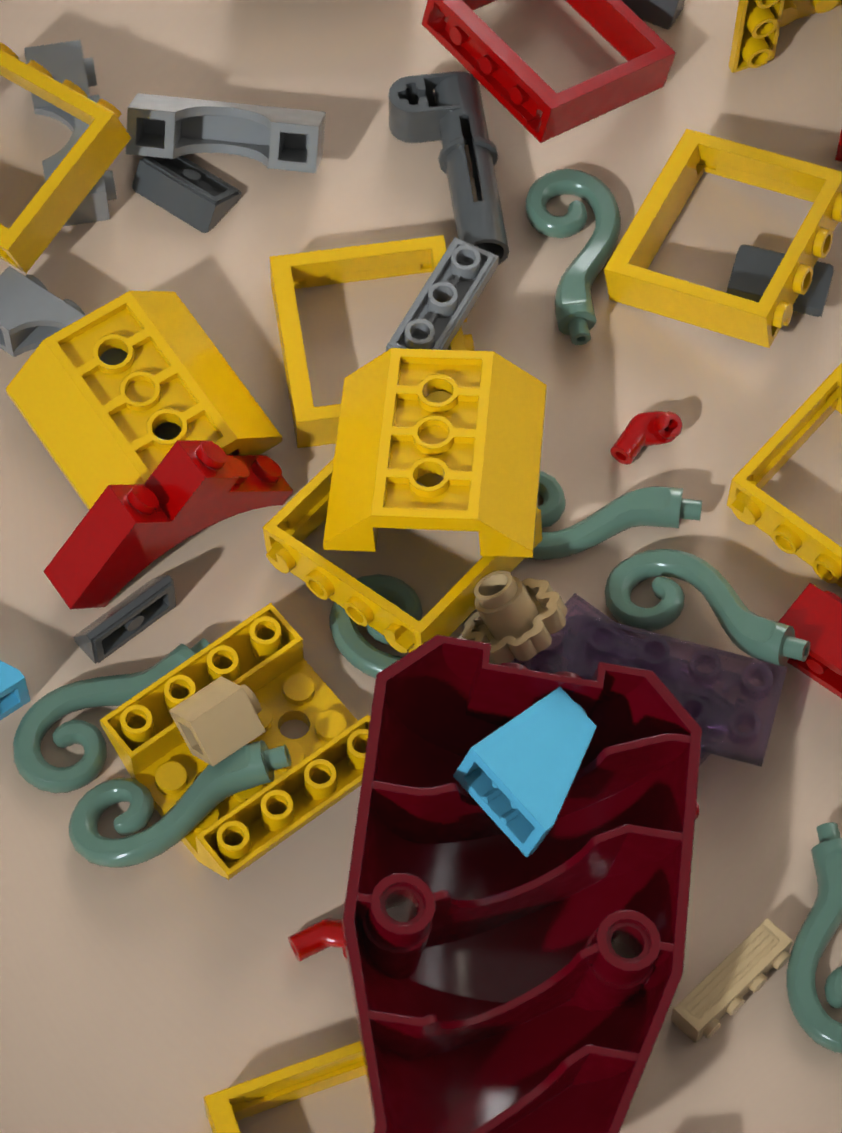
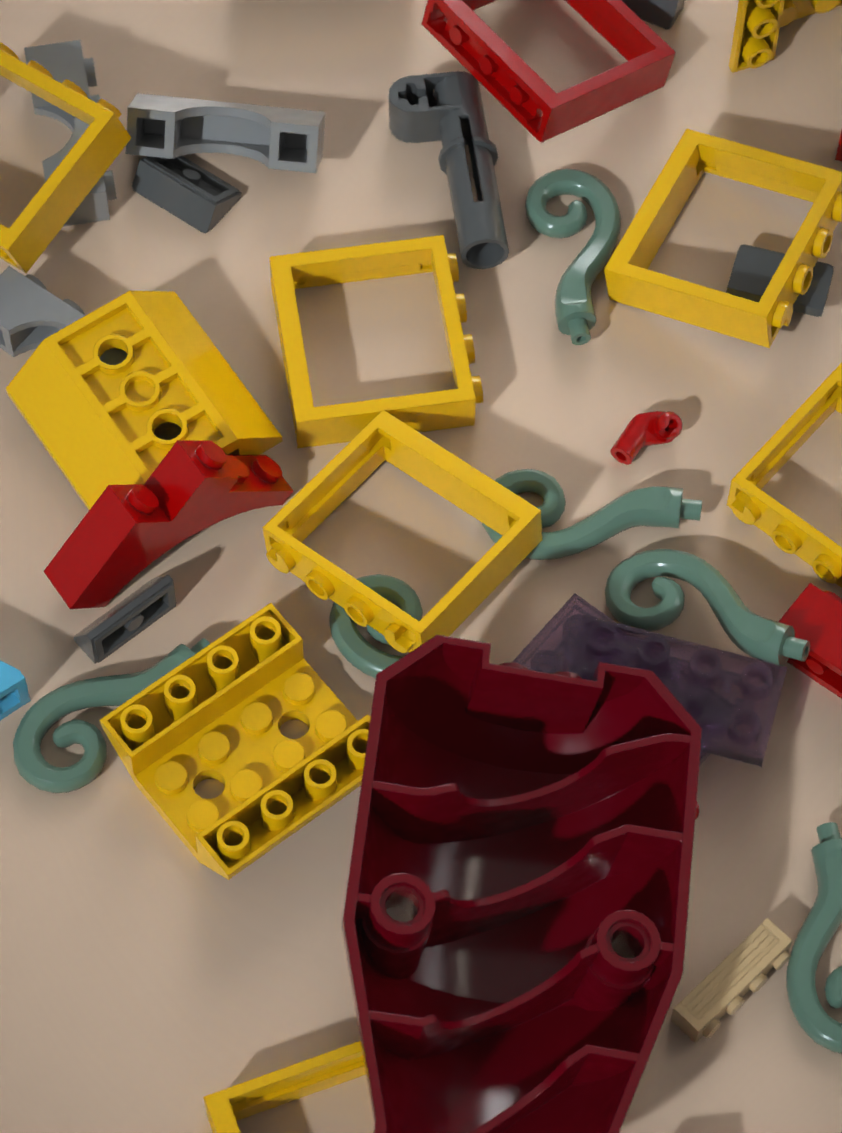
(218, 720): tan brick -> none
(242, 770): sand green plant -> none
(317, 938): red arm -> none
(446, 298): light grey tile -> none
(477, 440): yellow slope -> none
(514, 616): tan plant -> none
(528, 768): medium azure slope -> none

